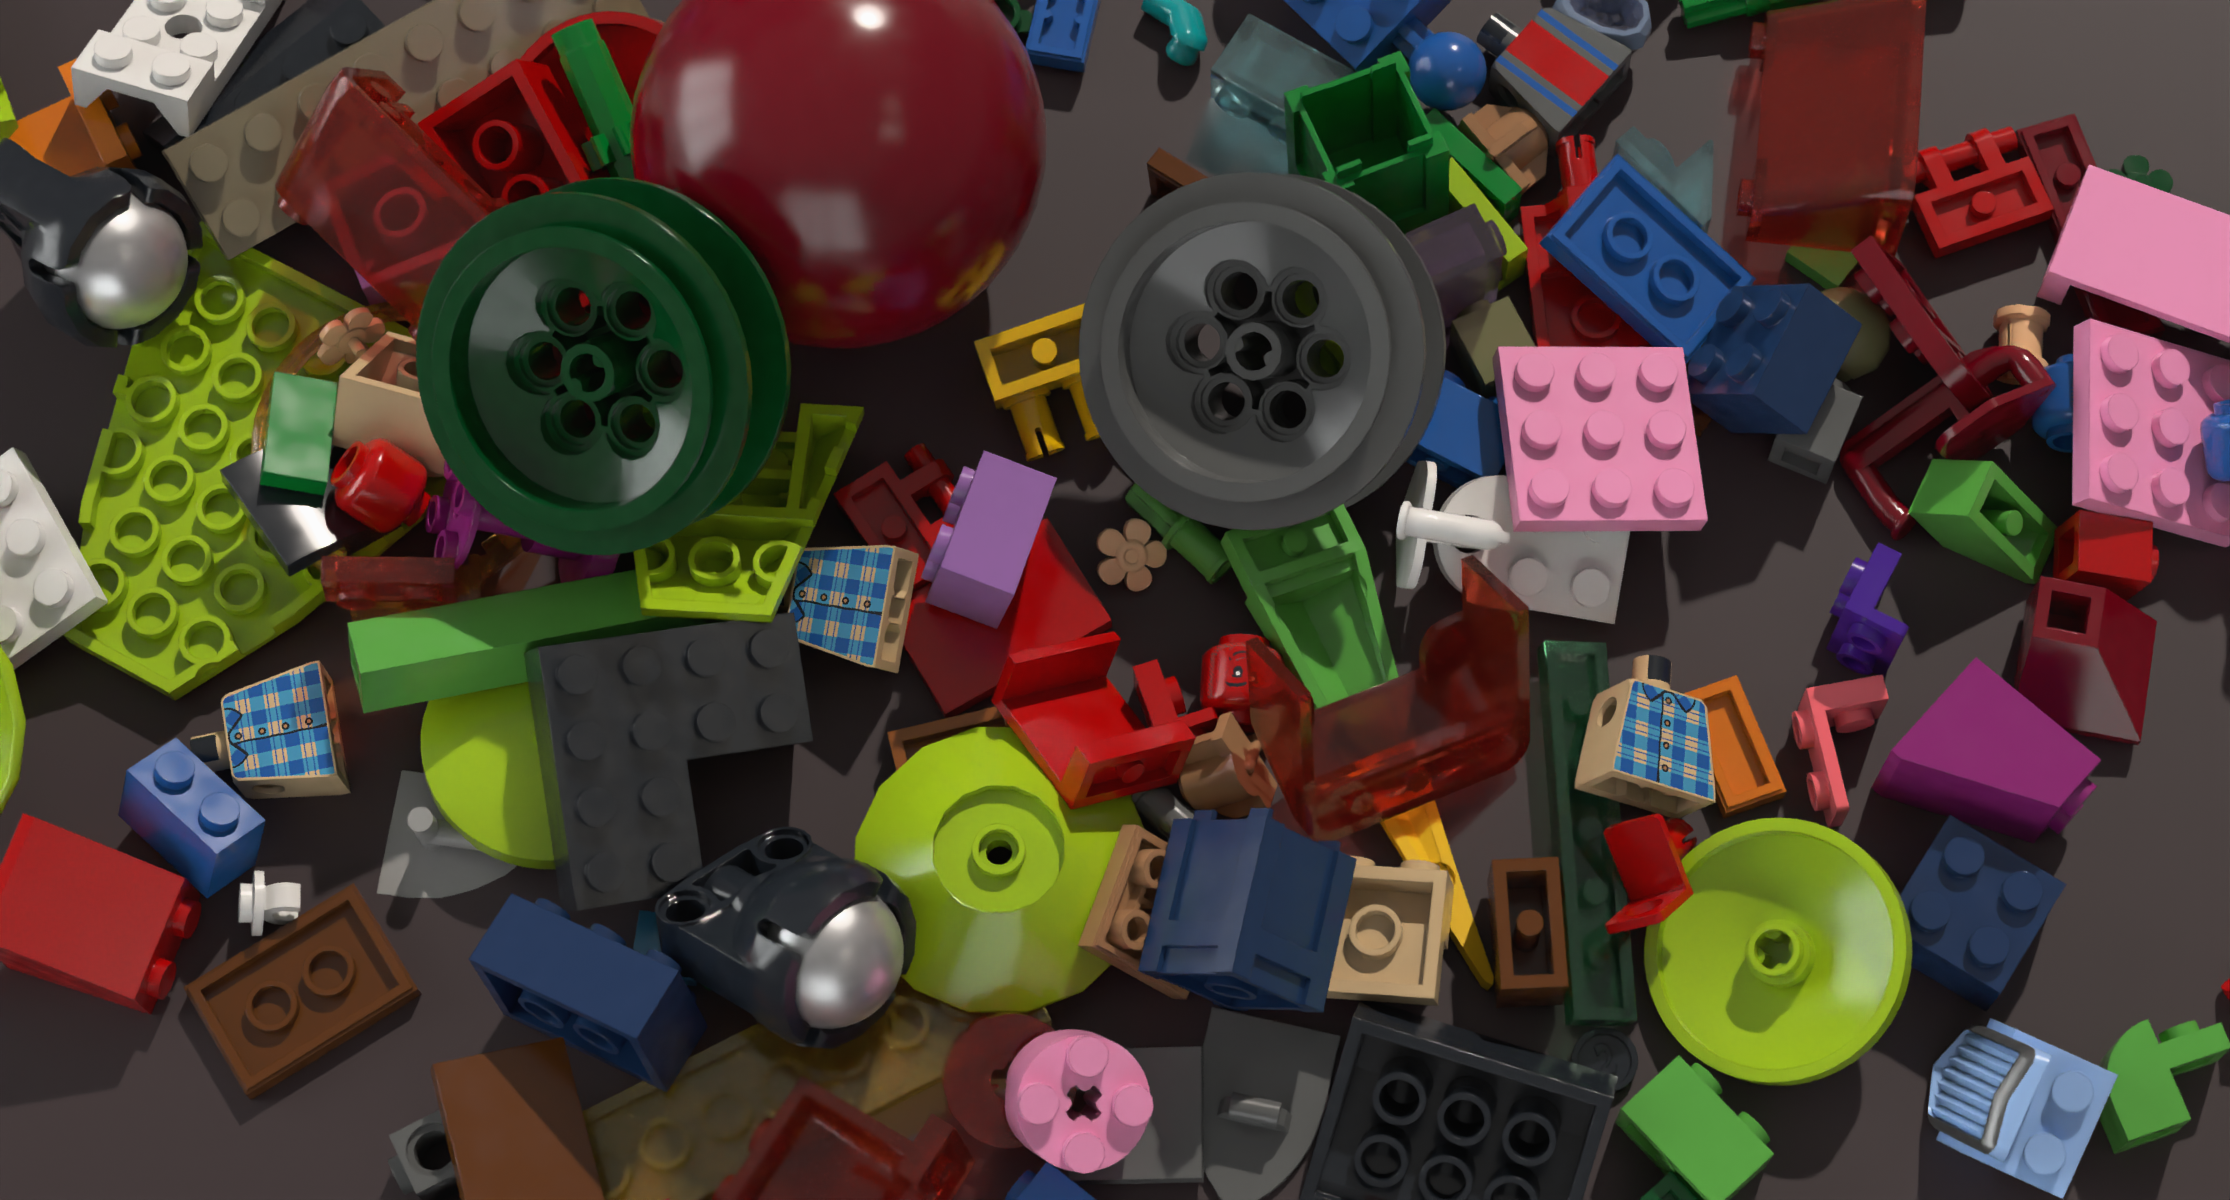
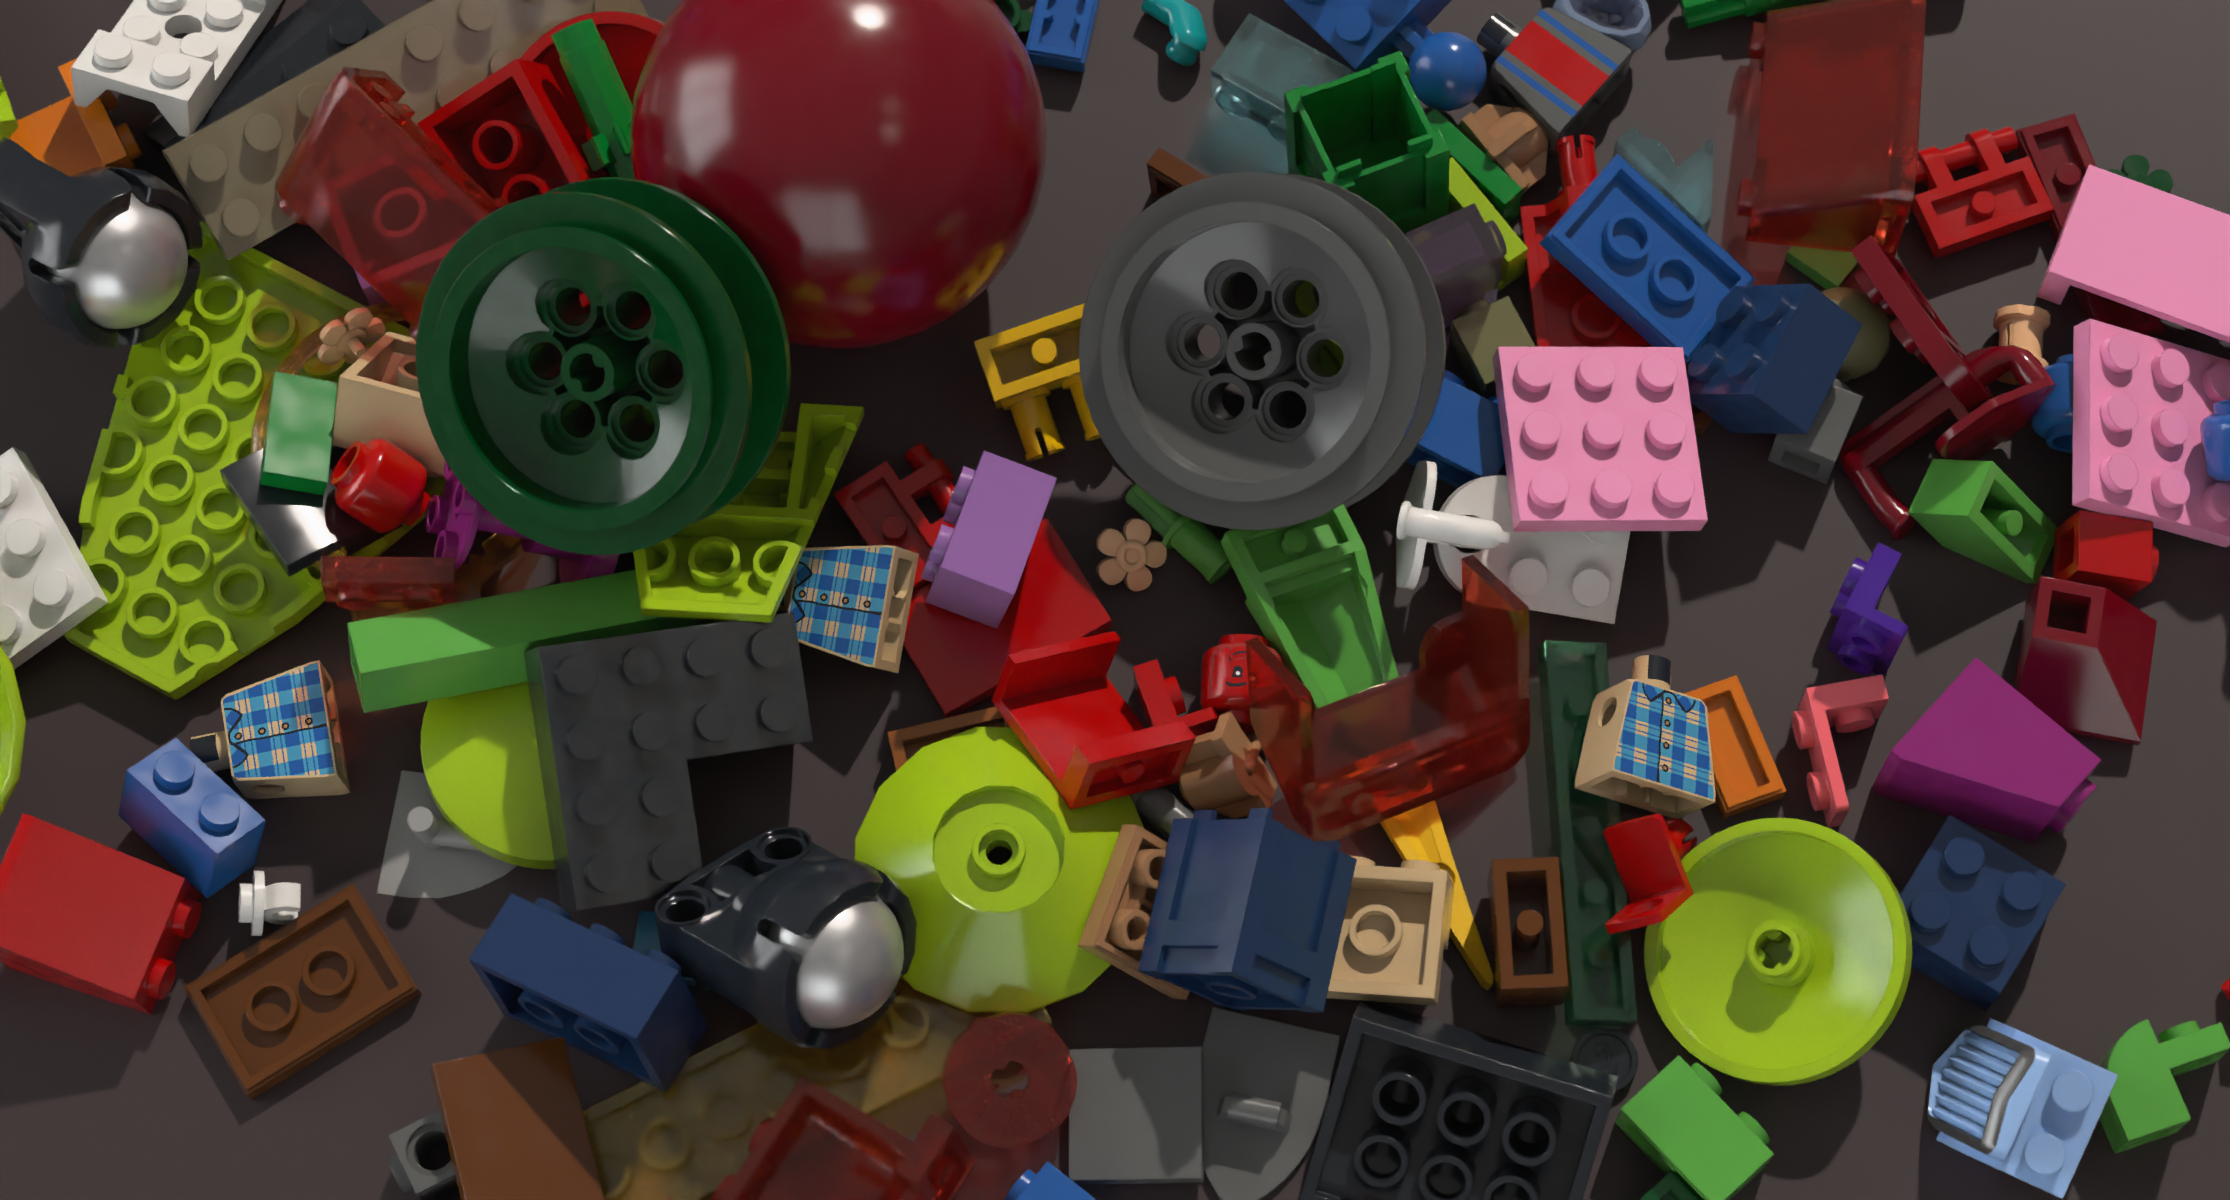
(1114, 1097): bright pink brick -> none

